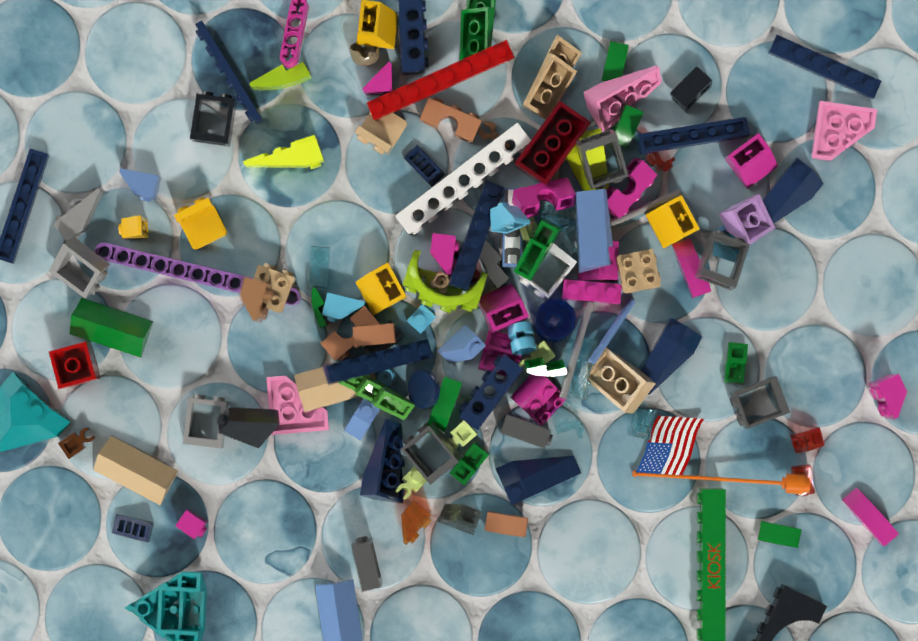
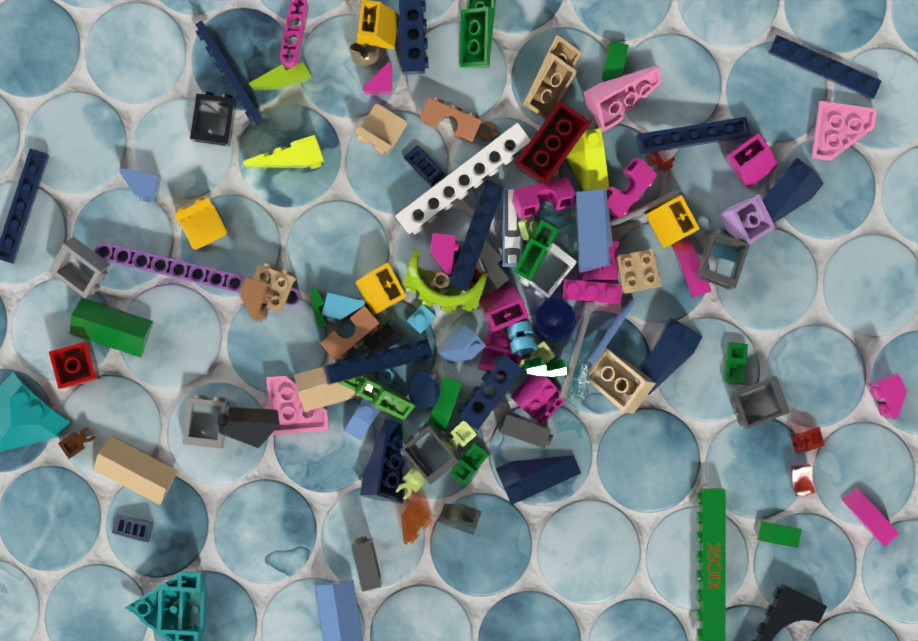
(79, 217): light grey slope -> none
(133, 228): yellow slope -> none
(192, 524): dark pink brick -> none
(319, 267): clear light blue slope -> none
(374, 334): nougat slope -> none
(440, 80): red plate -> none
(506, 524): nougat slope -> none
(507, 218): medium azure slope -> none
(596, 141): dark grey window -> none
(627, 125): green slope -> none
(642, 423): clear light blue slope -> none
(672, 448): flag -> none
(691, 89): black hinge -> none

